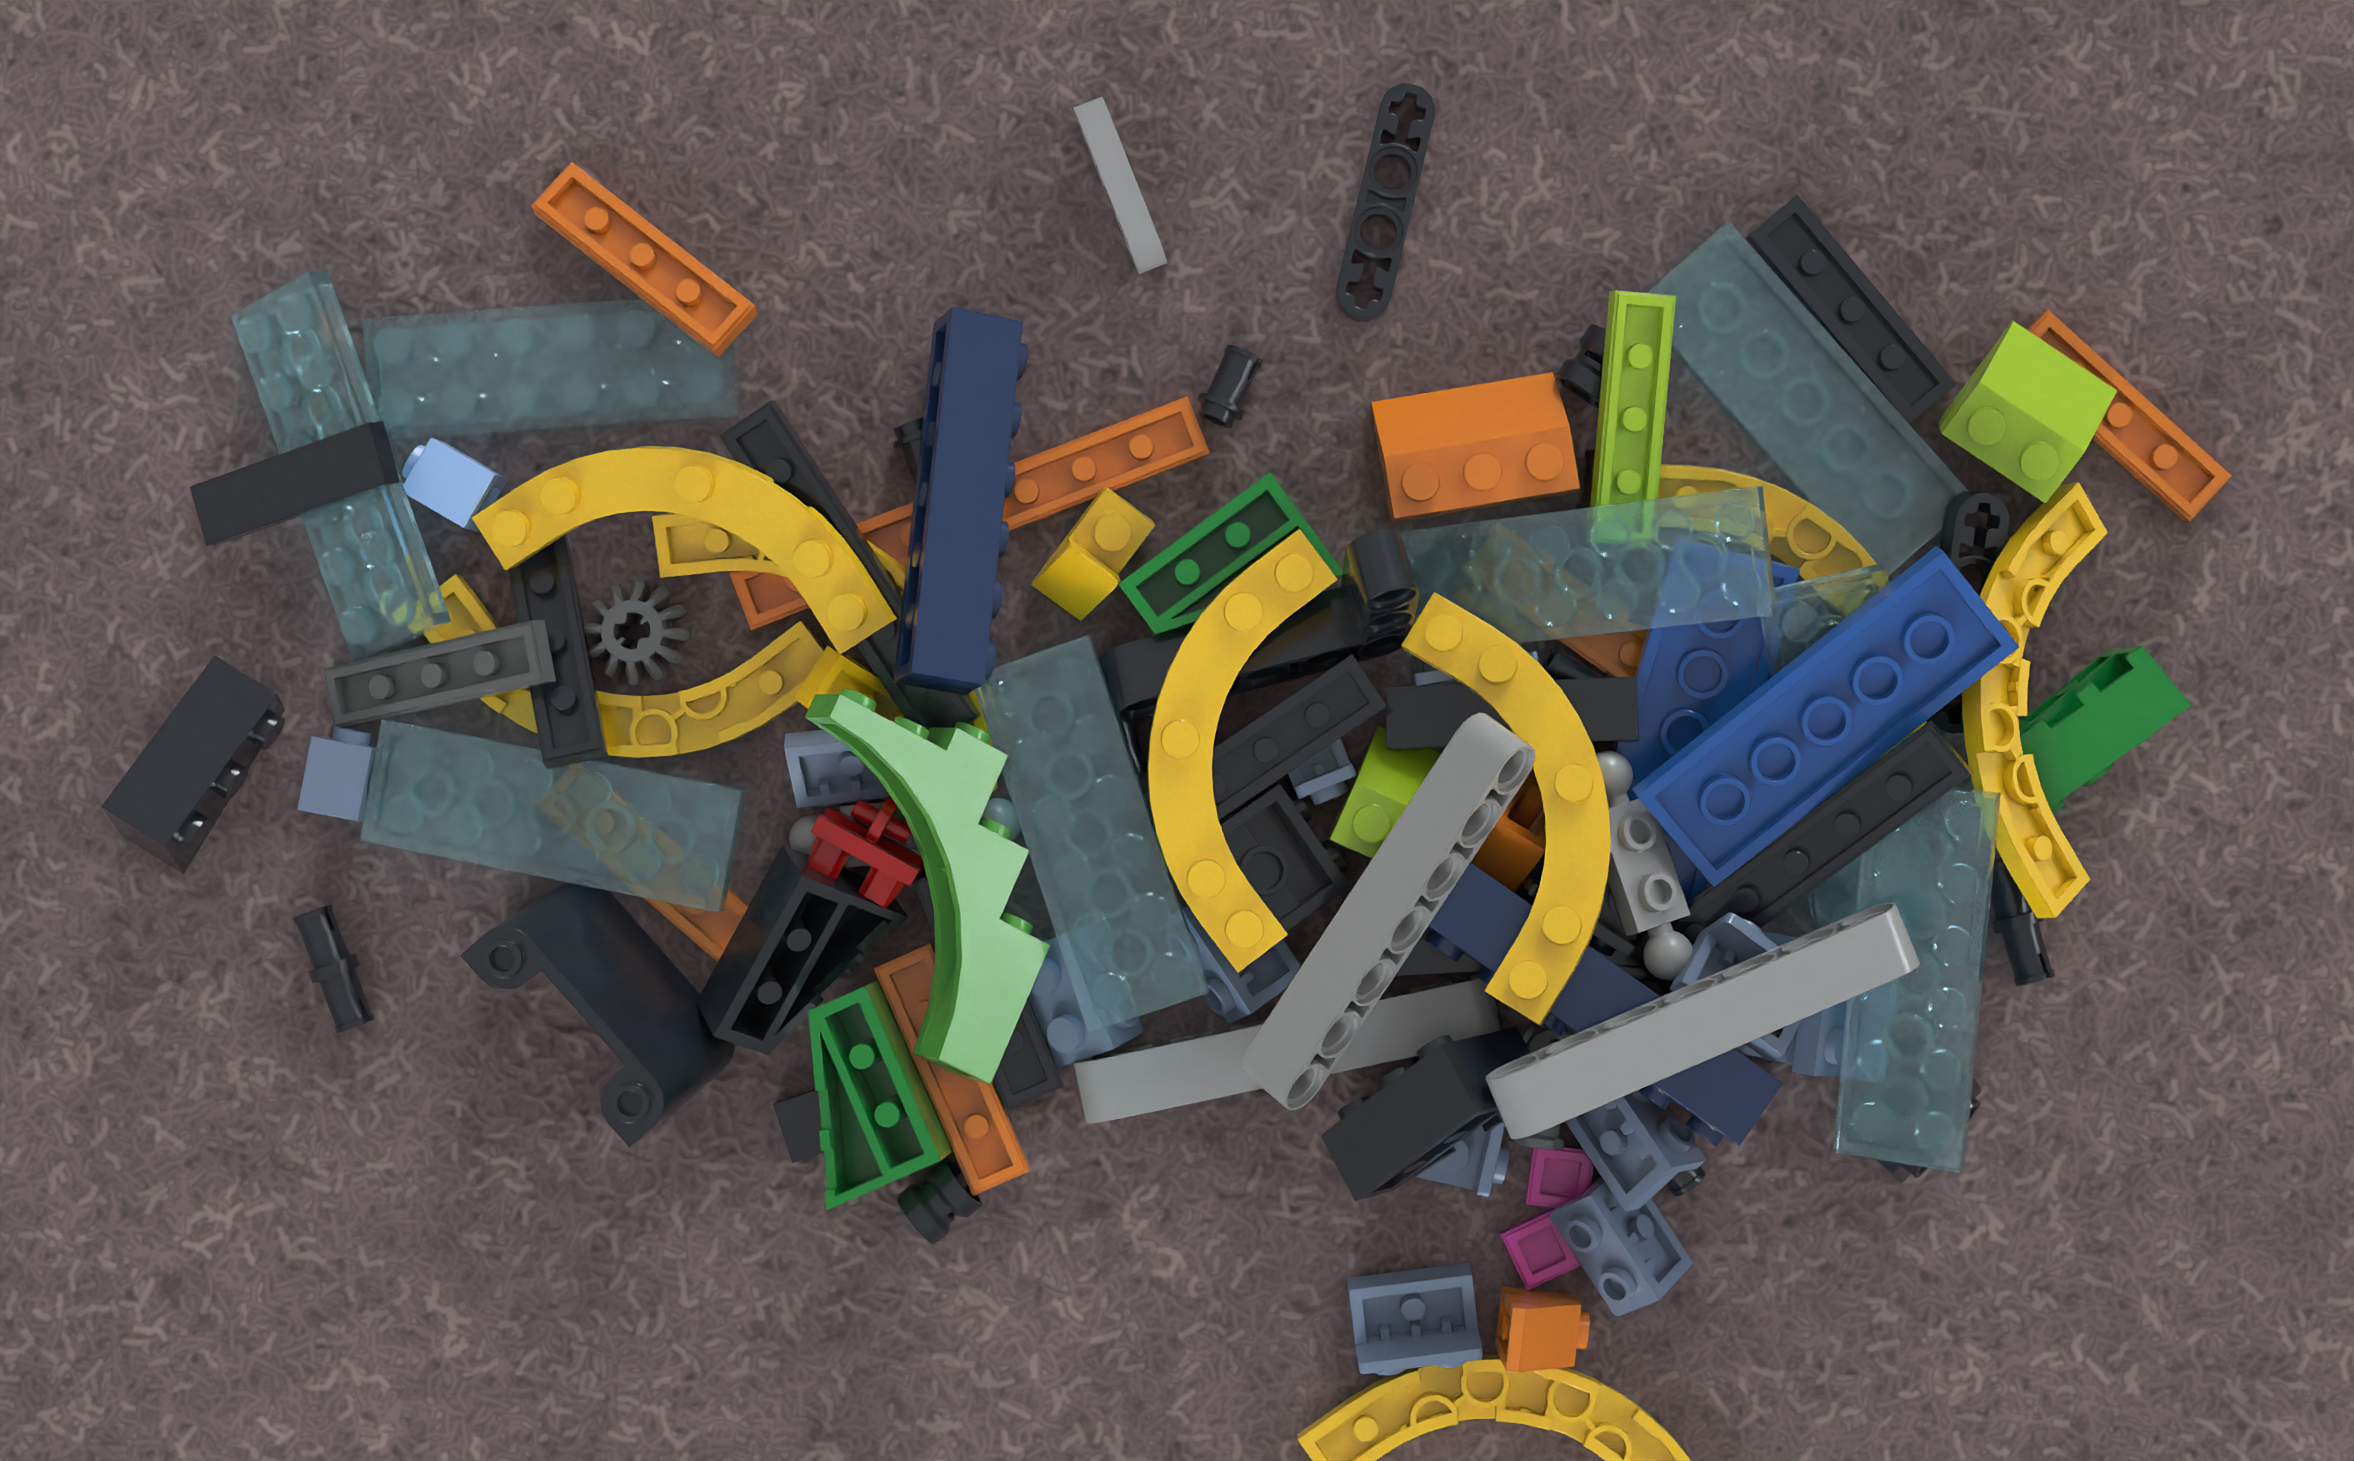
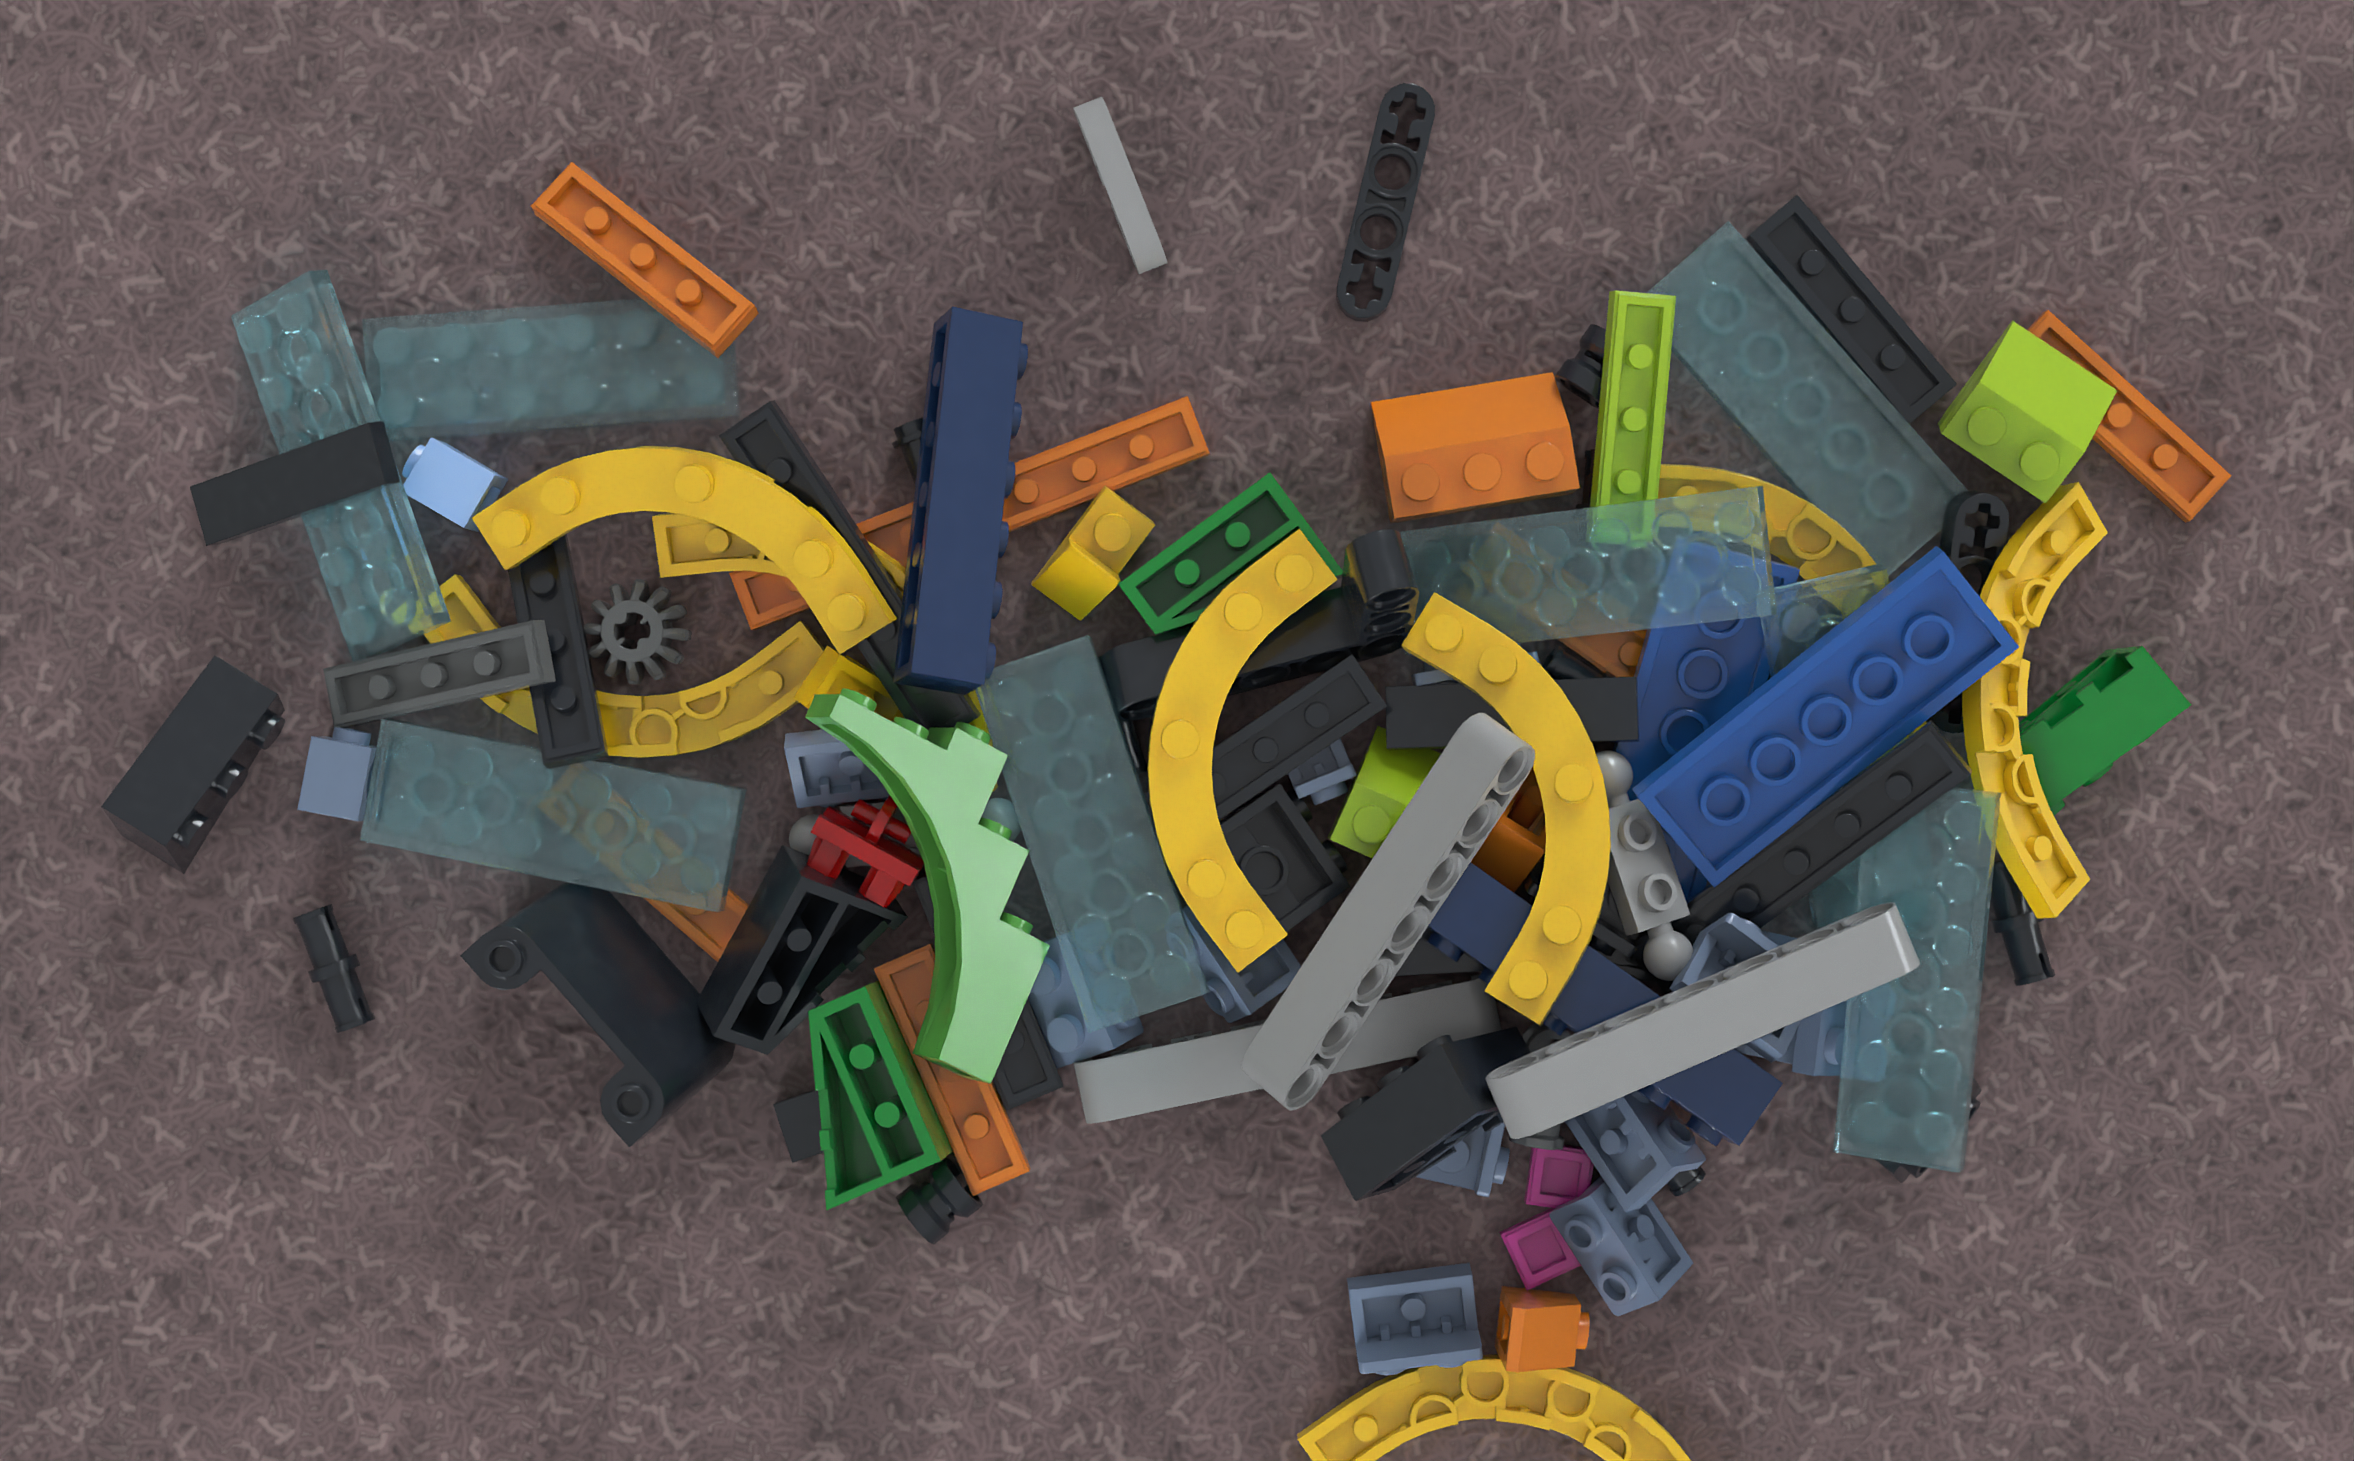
(1229, 387): black pin -> none

